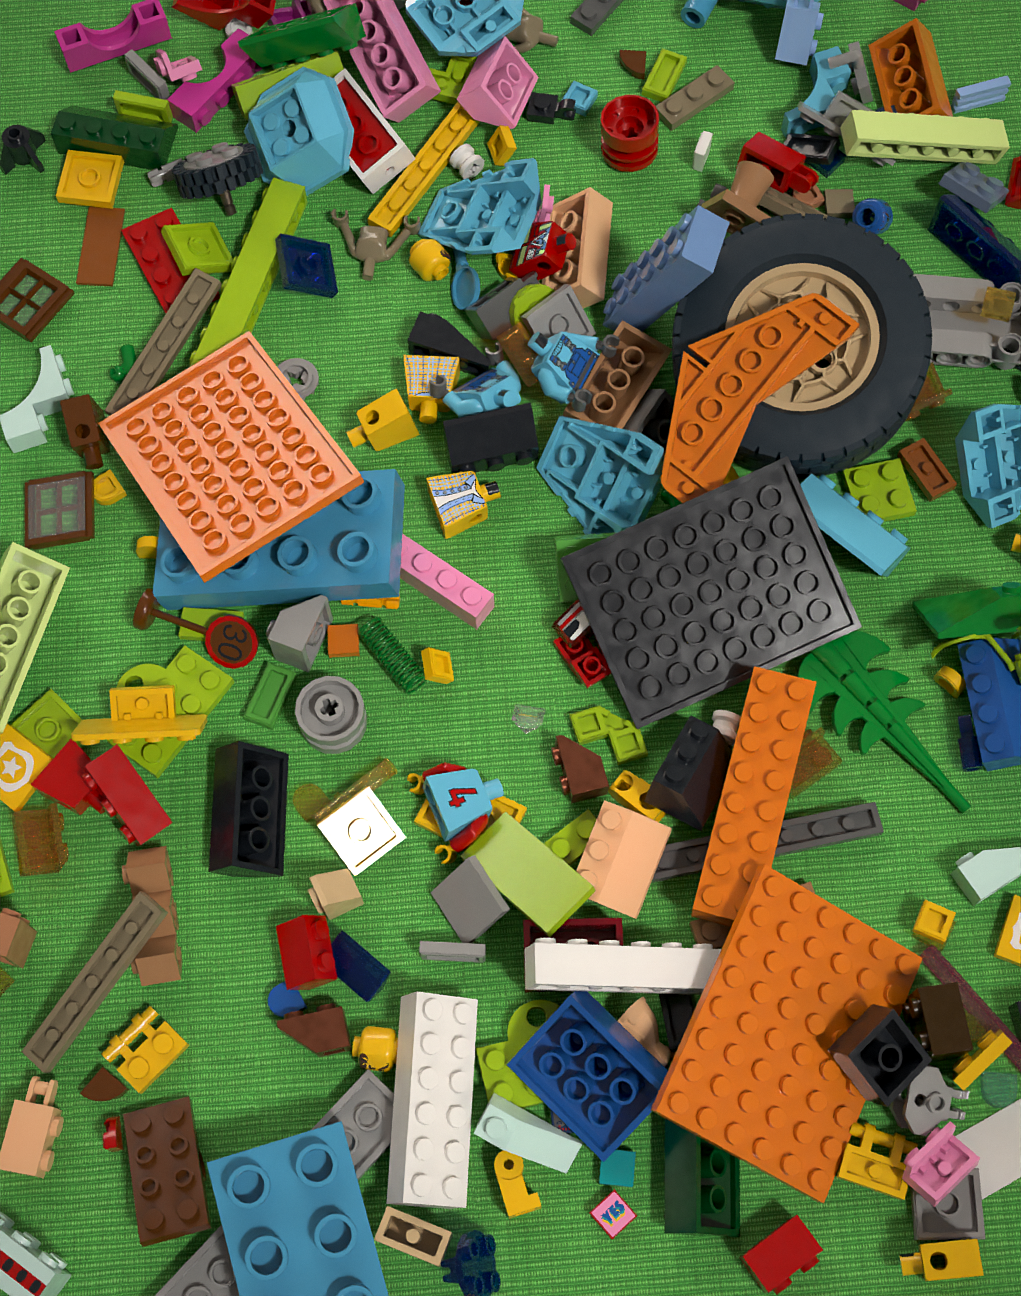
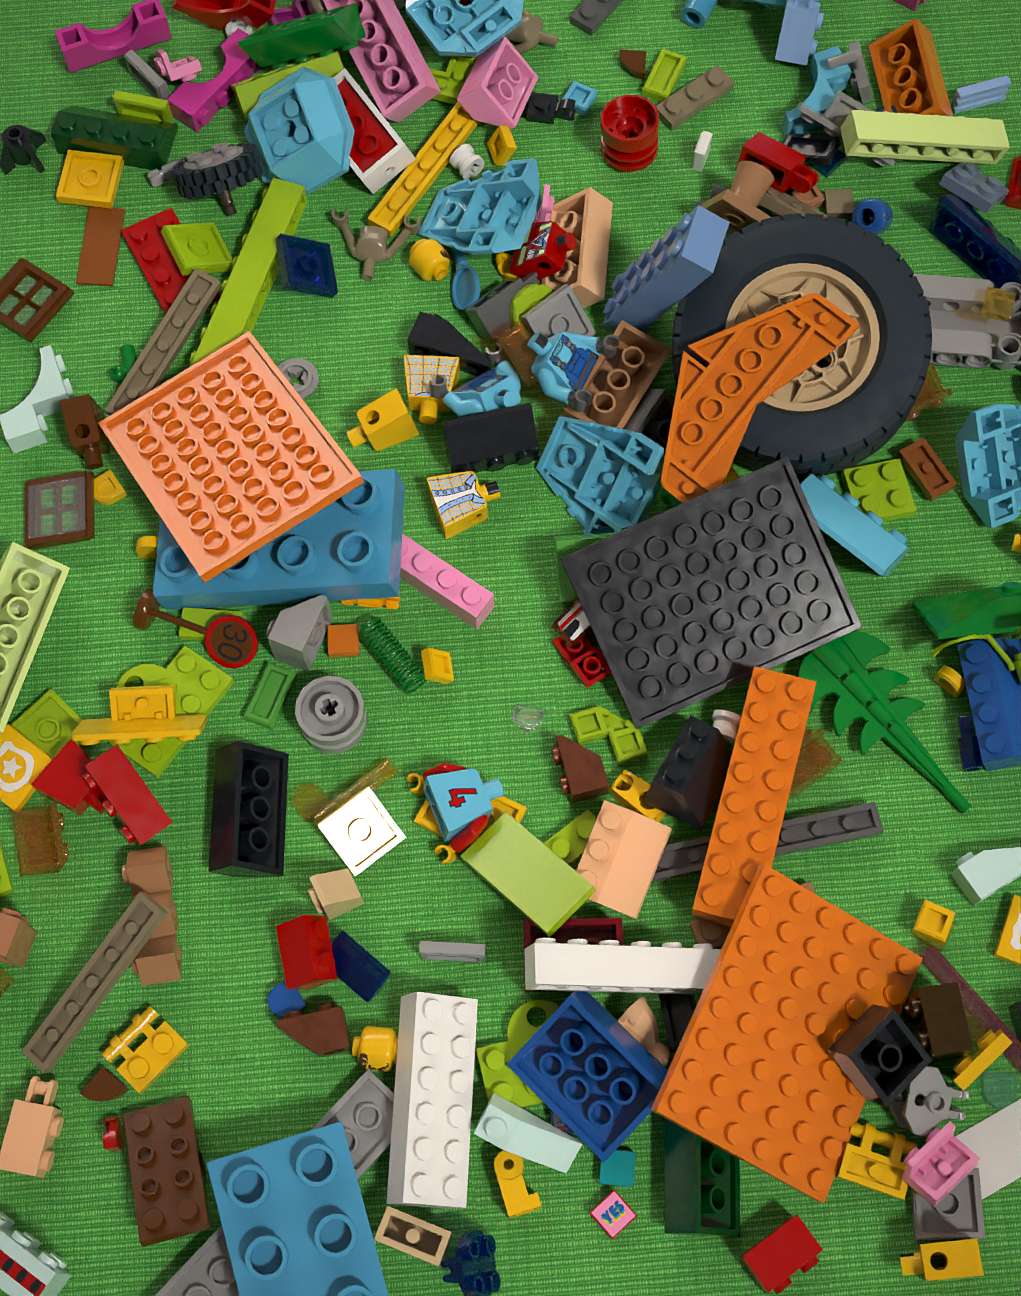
(470, 900): light grey tile -> none

